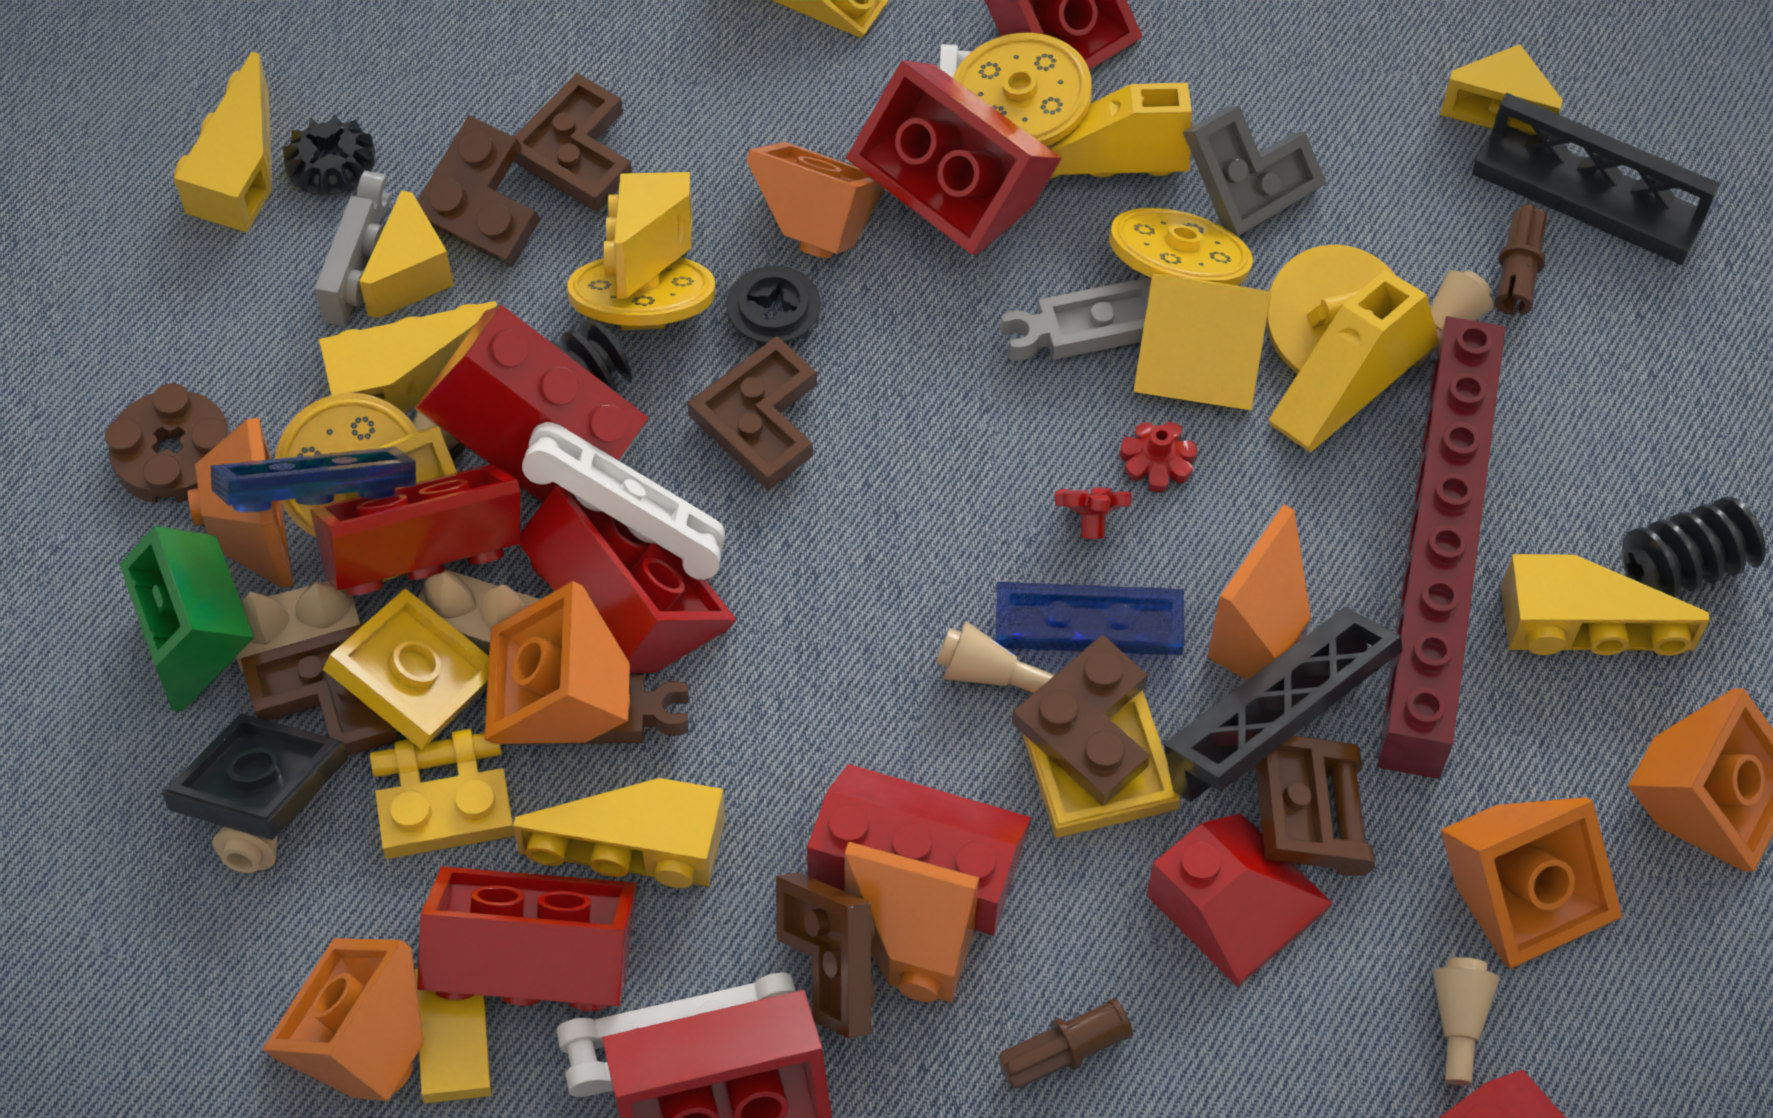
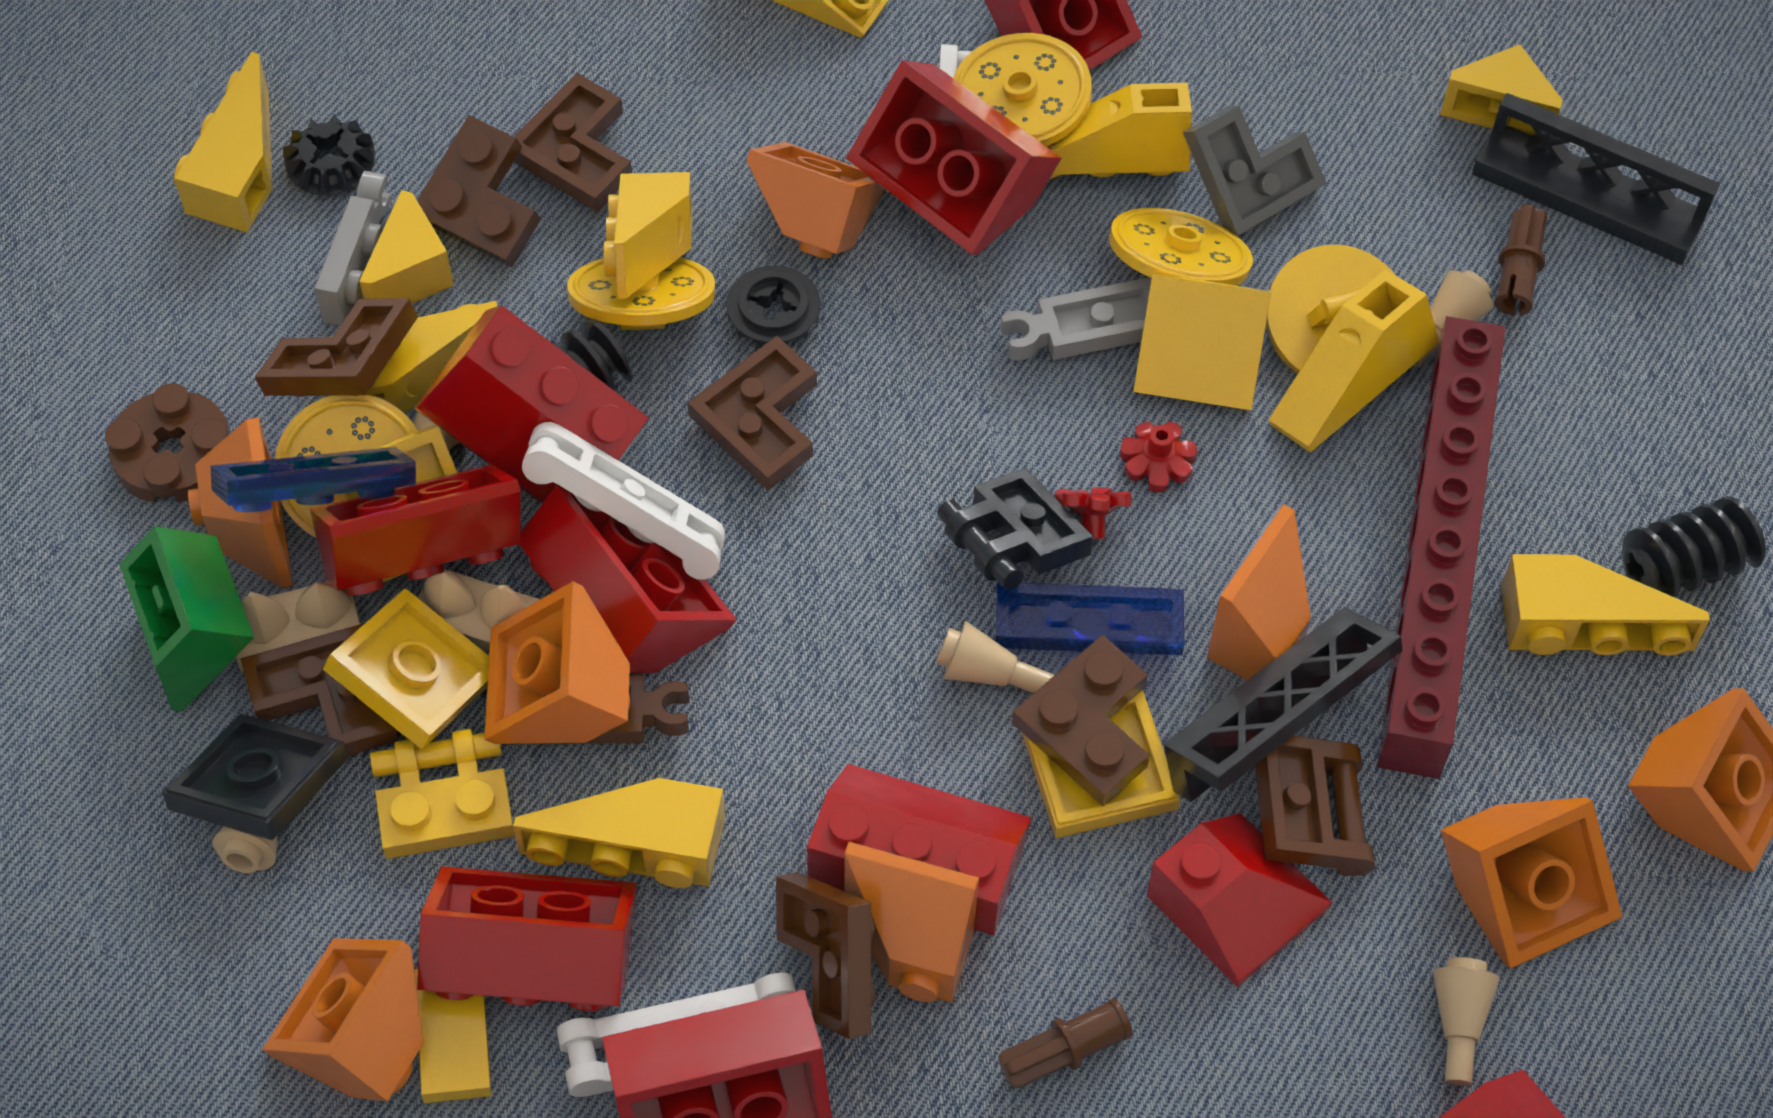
(343, 362): none -> reddish brown plate
(1031, 527): none -> black plate

